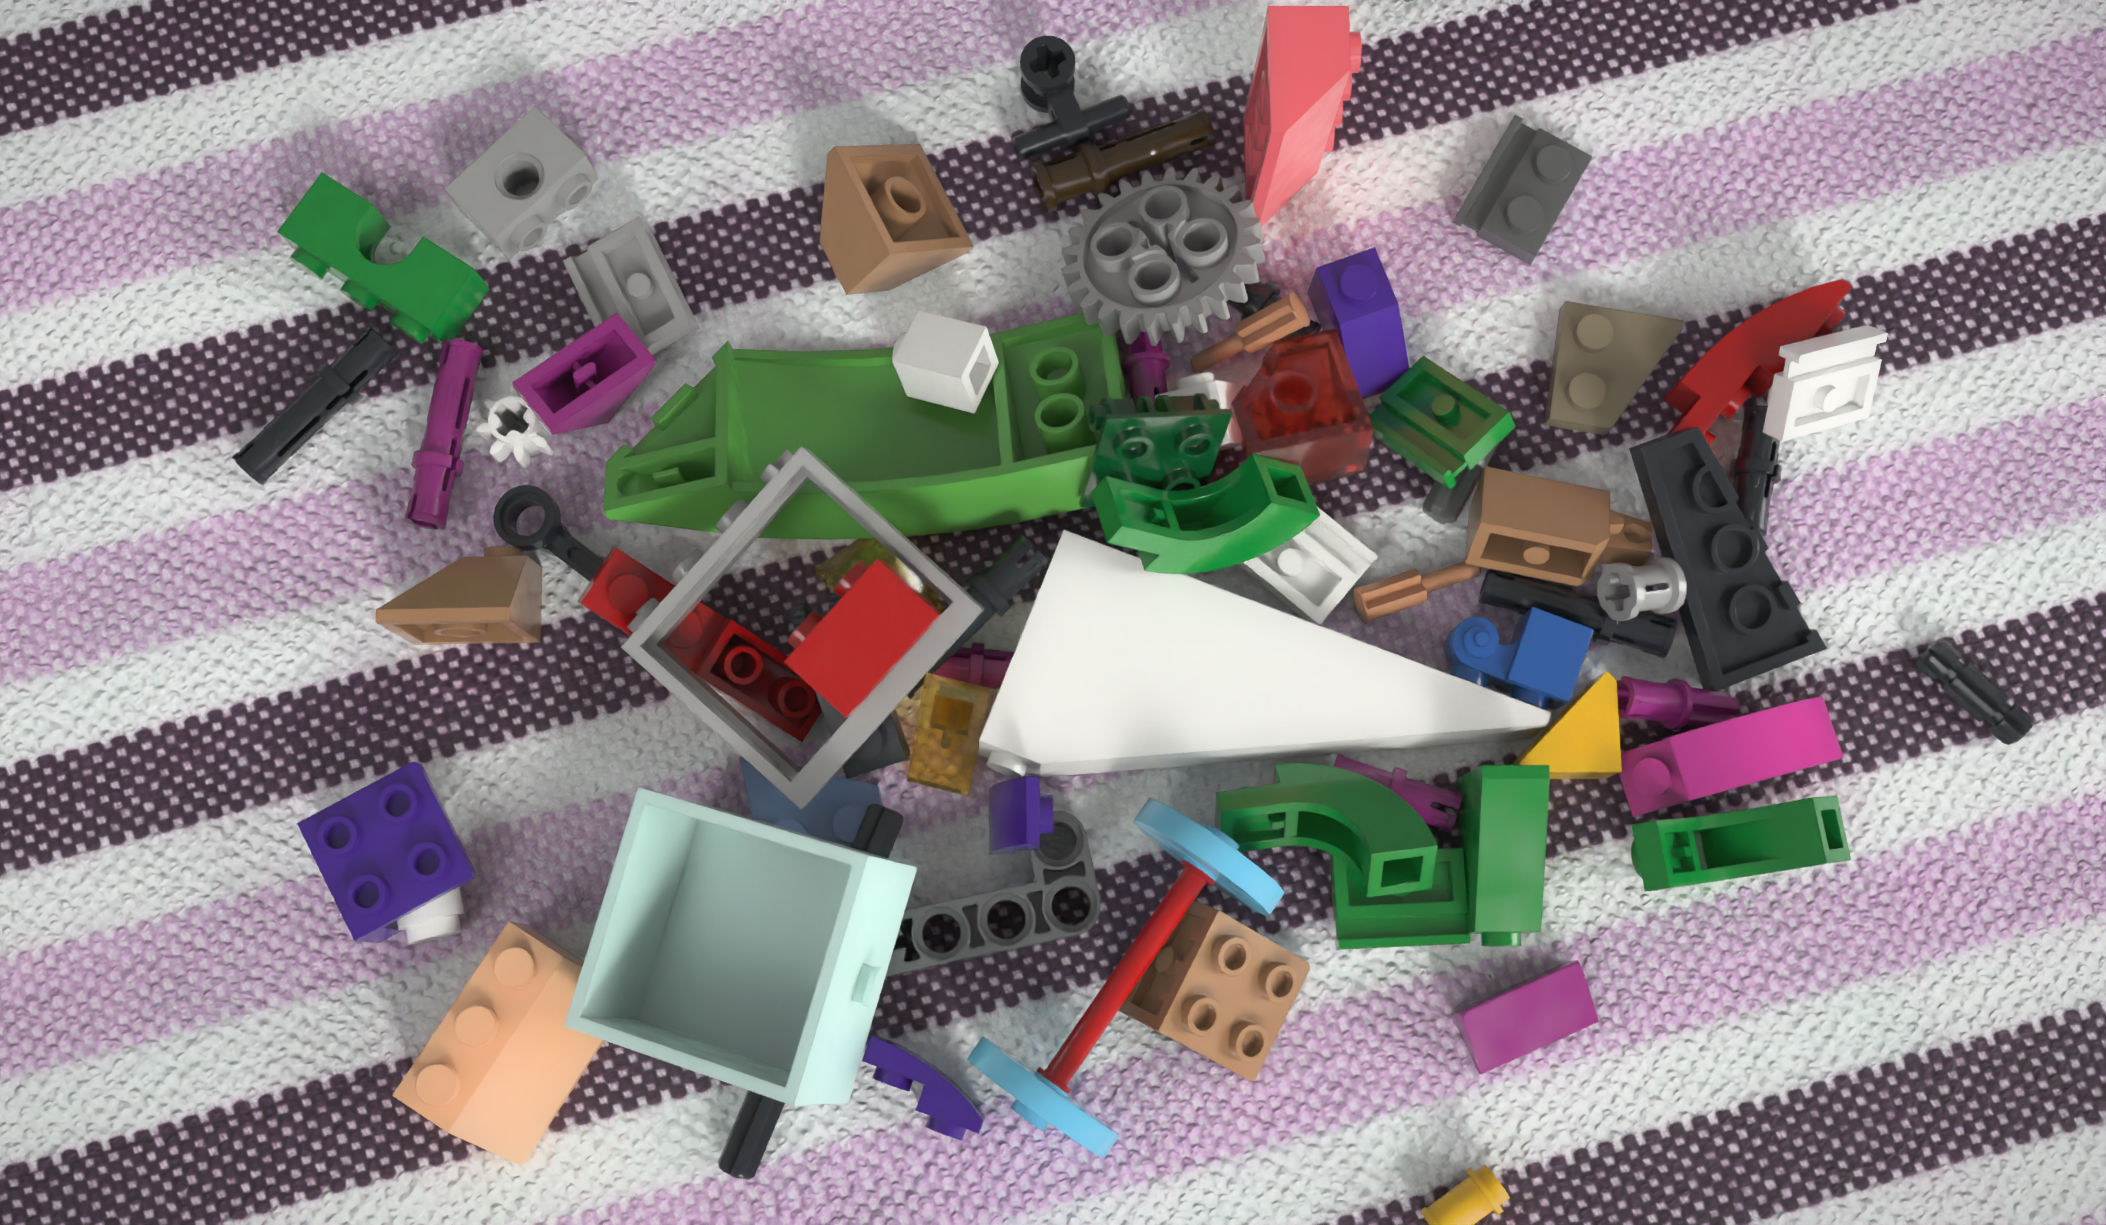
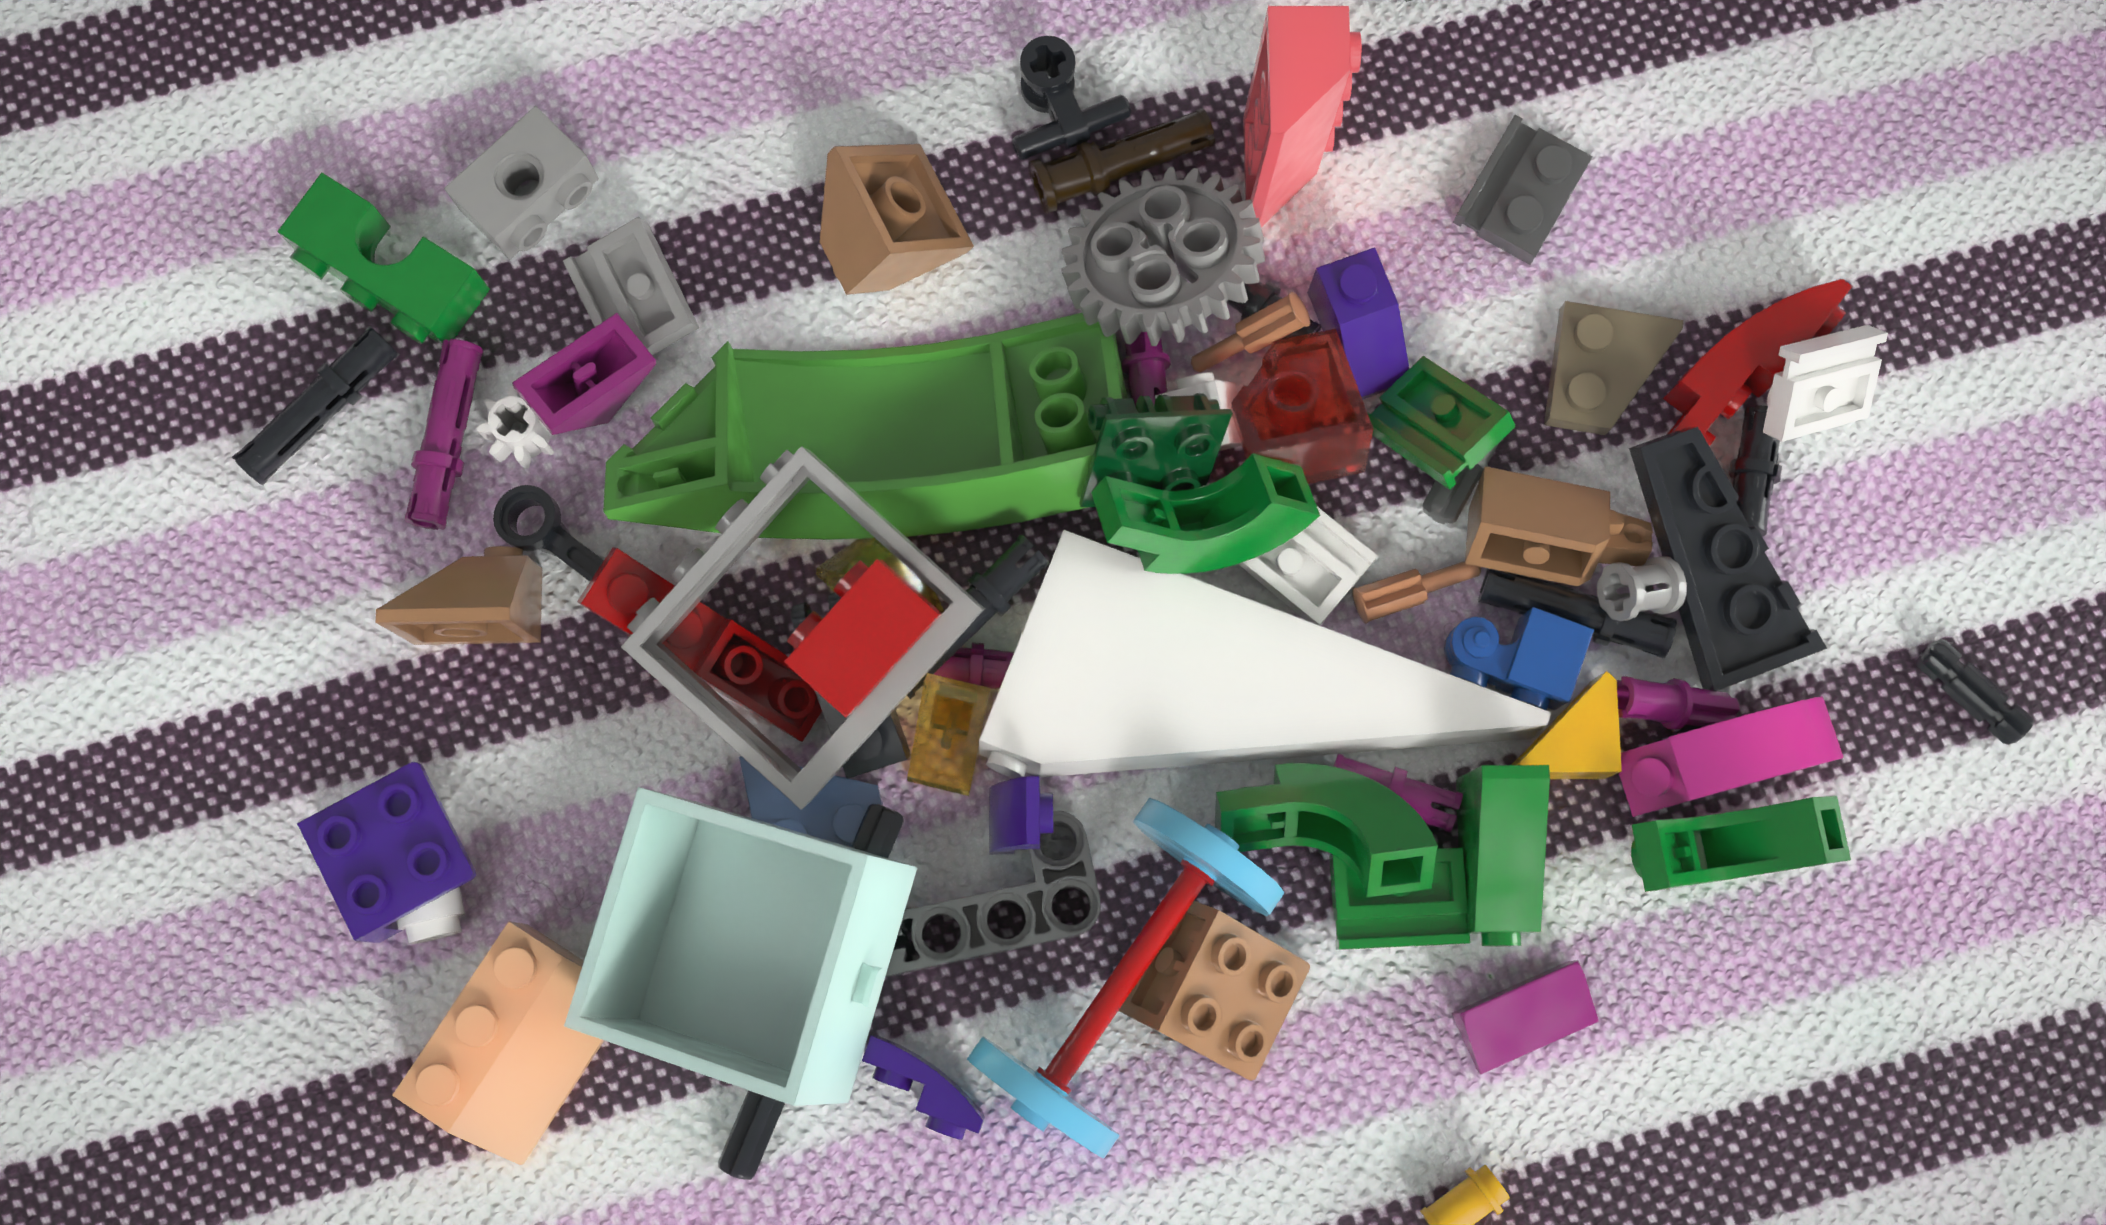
(945, 361): white brick -> none

